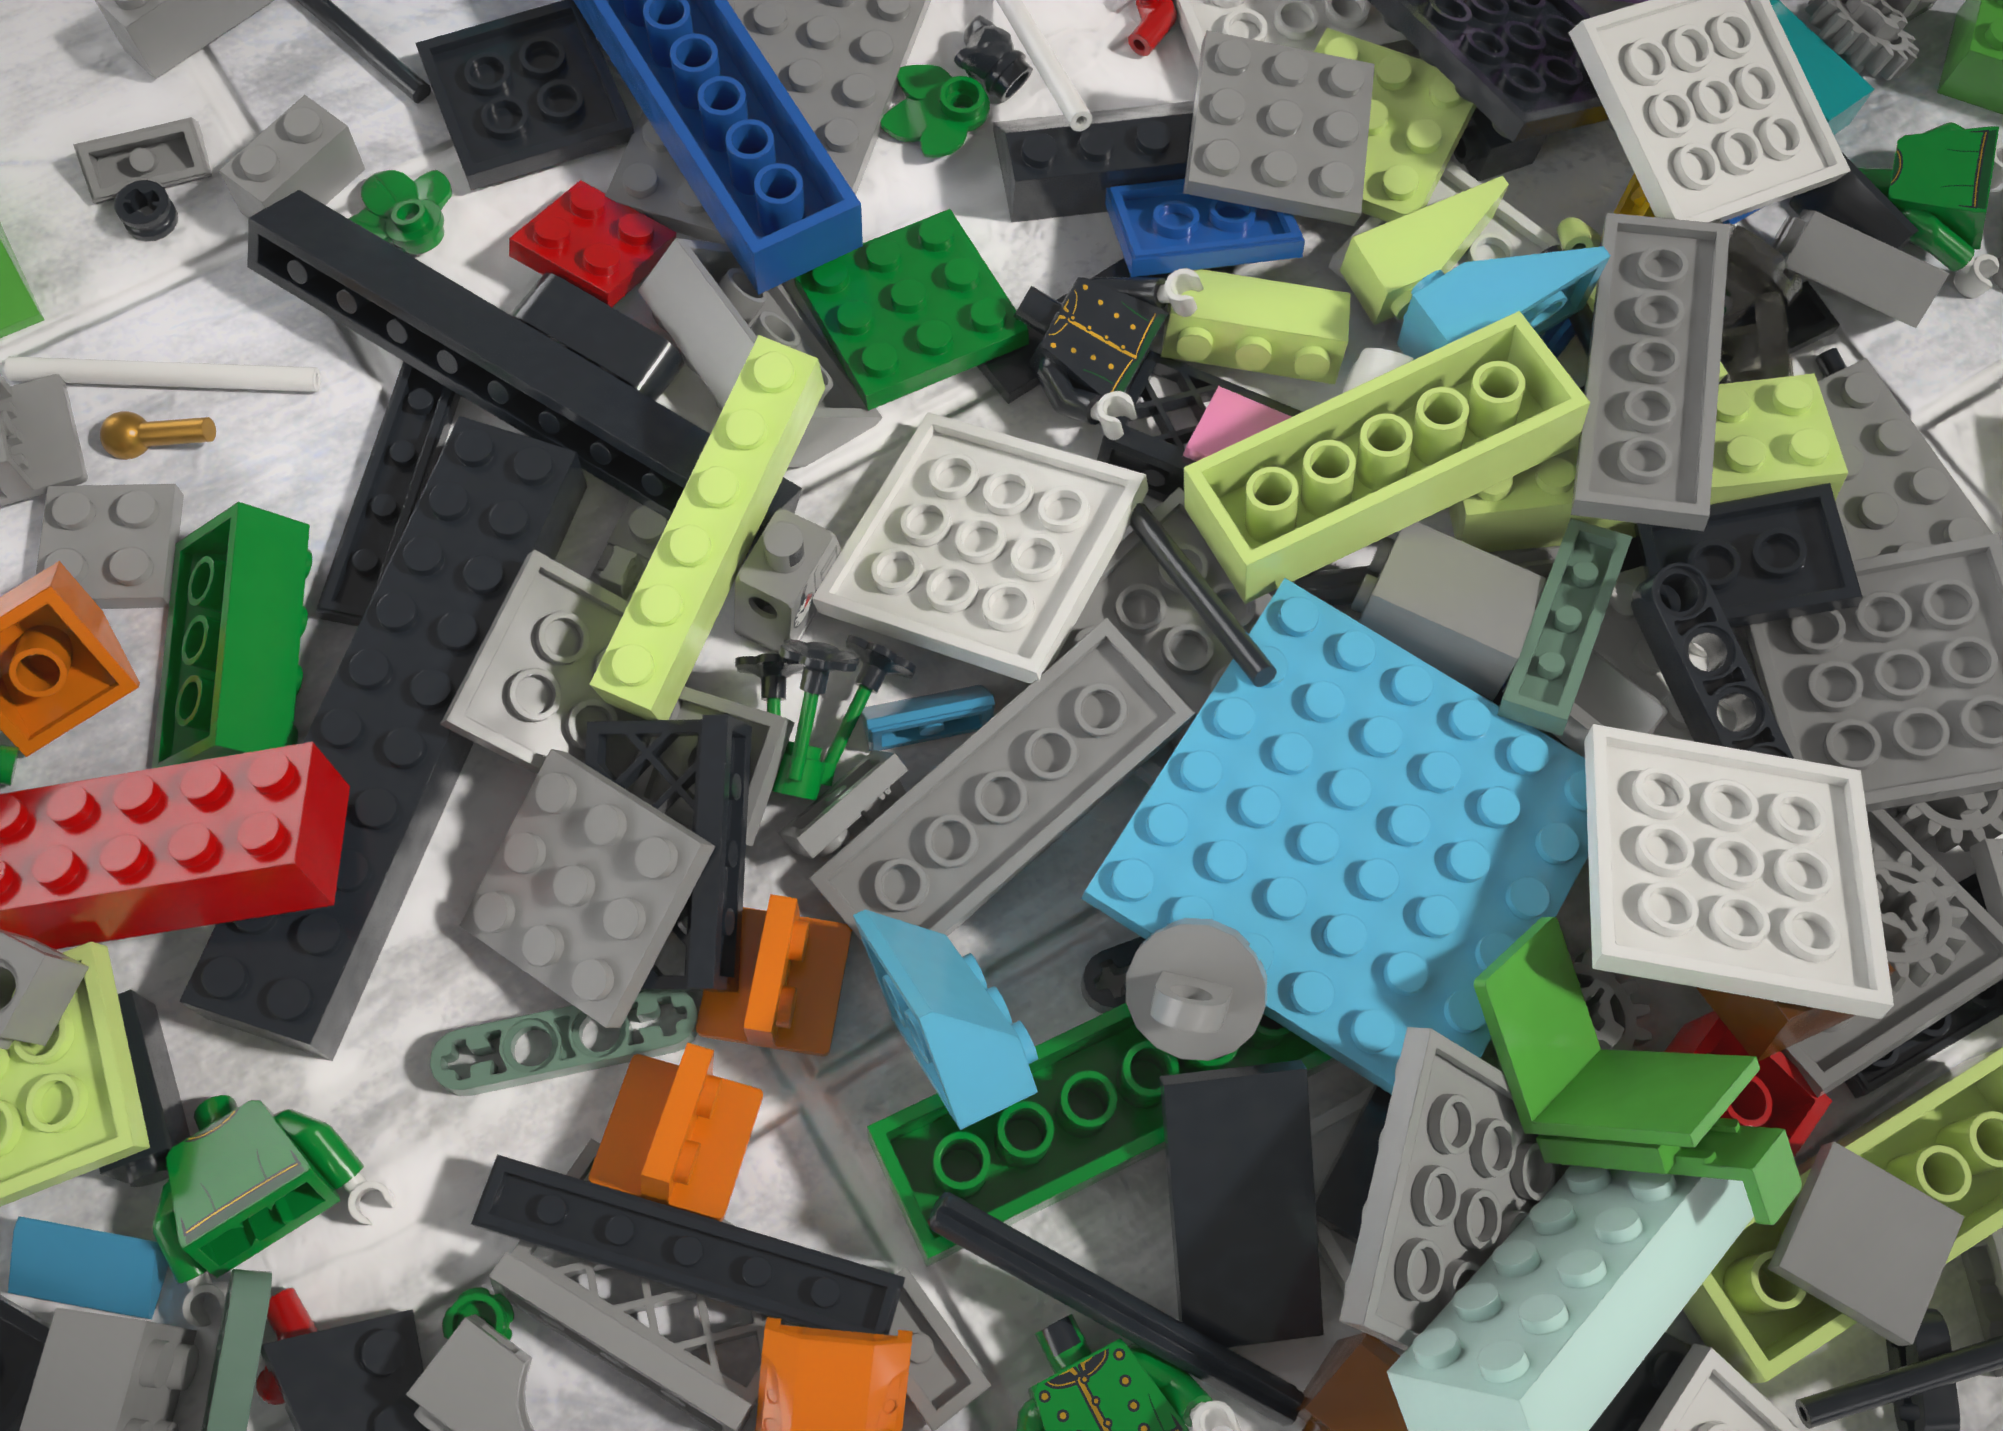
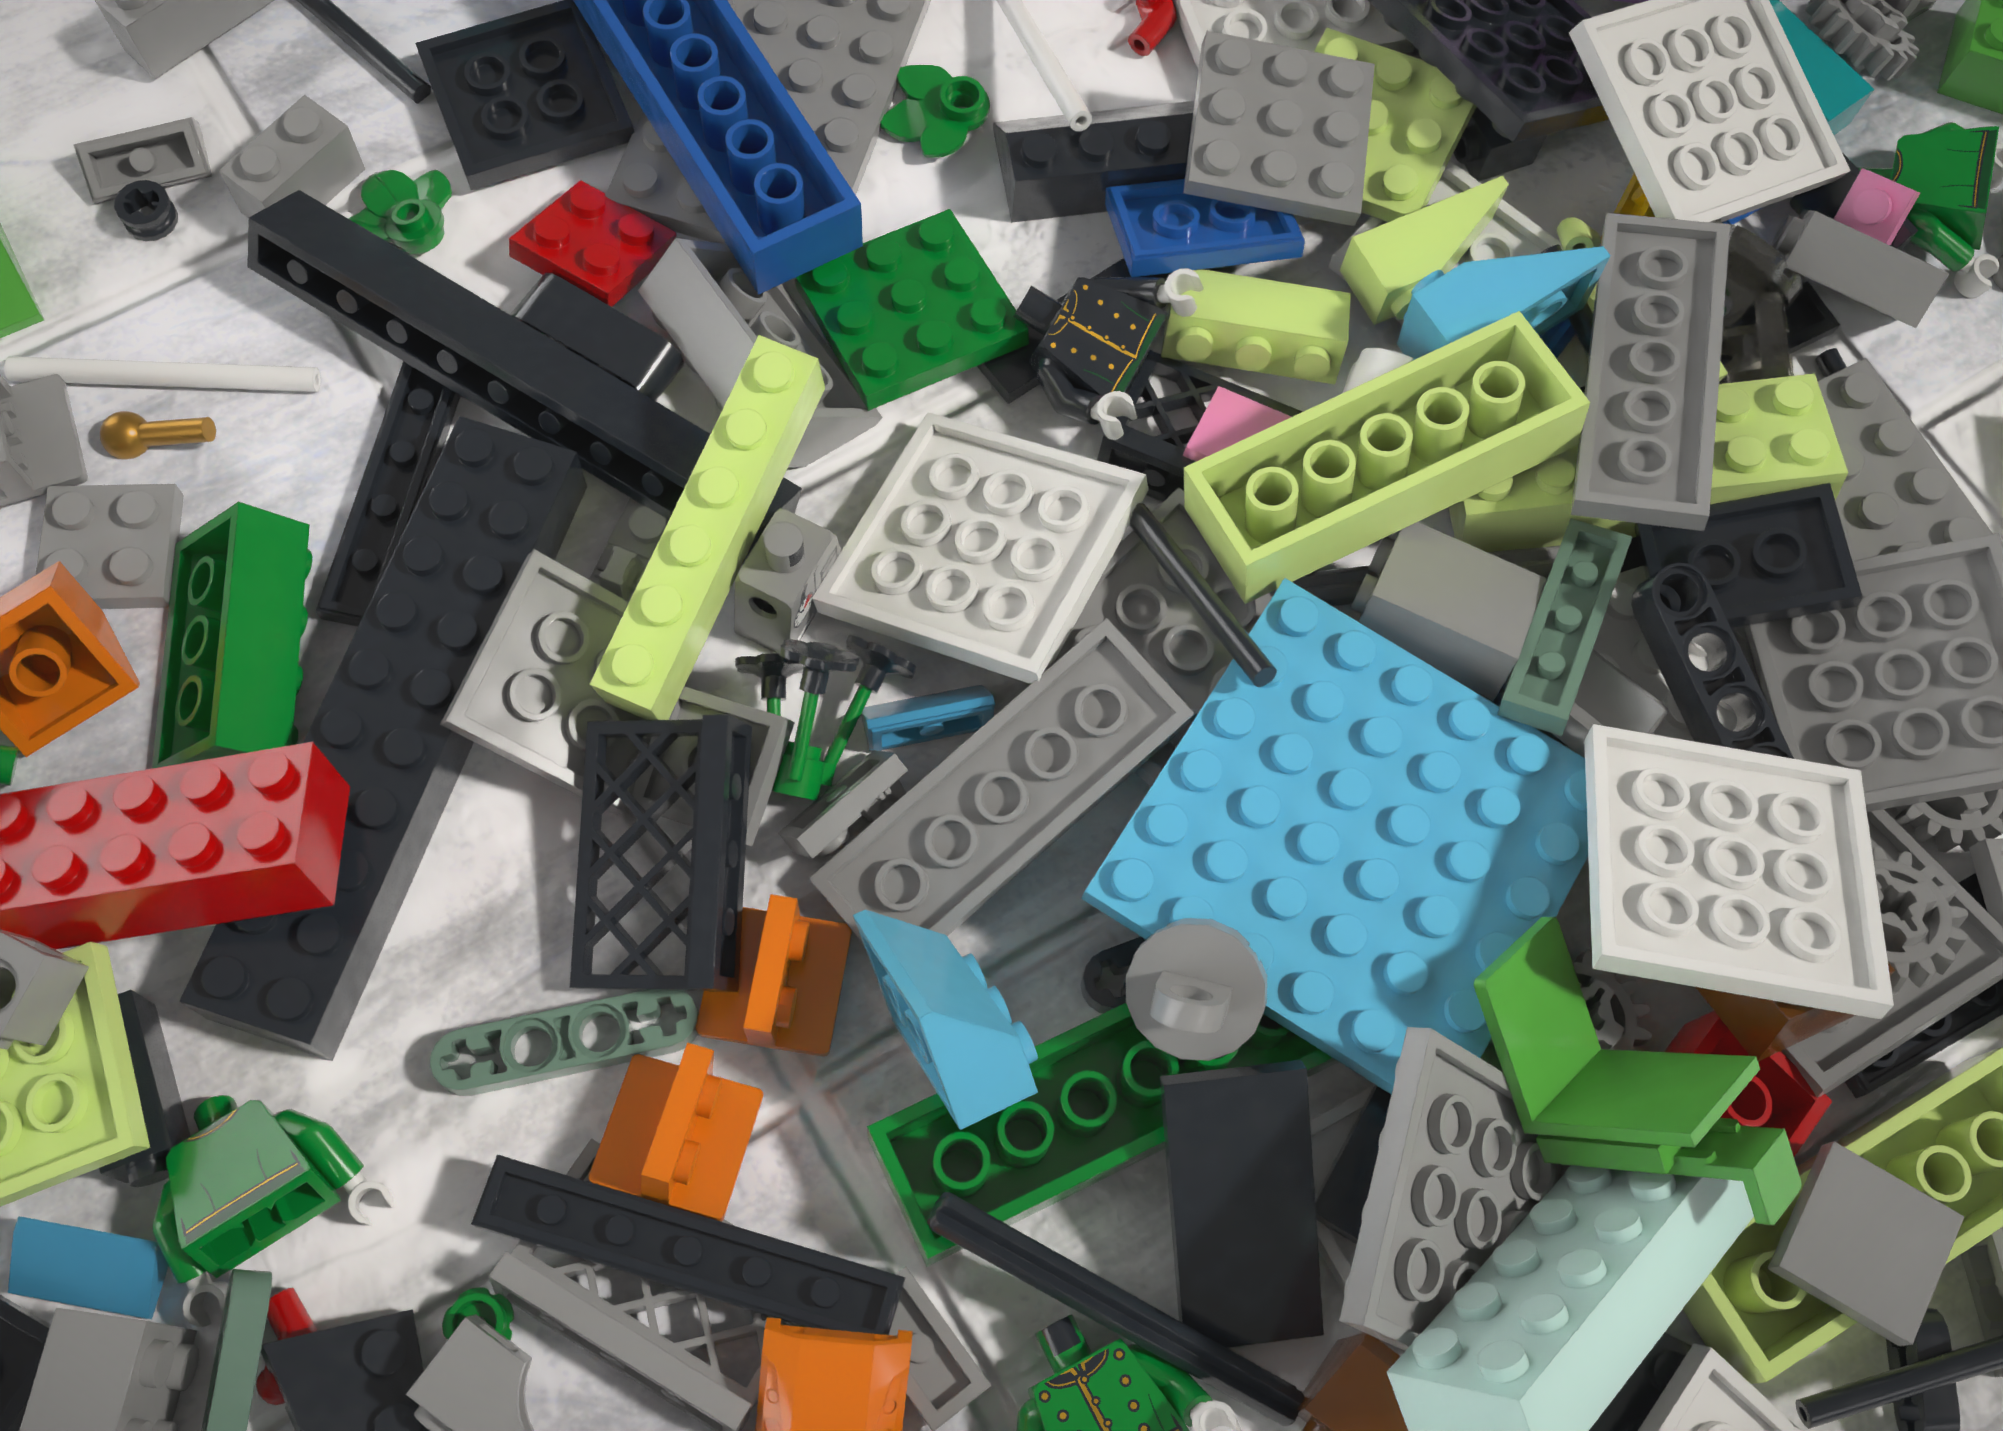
(586, 888): light grey plate -> none
(993, 59): black animal -> none
(1876, 206): none -> bright pink plate

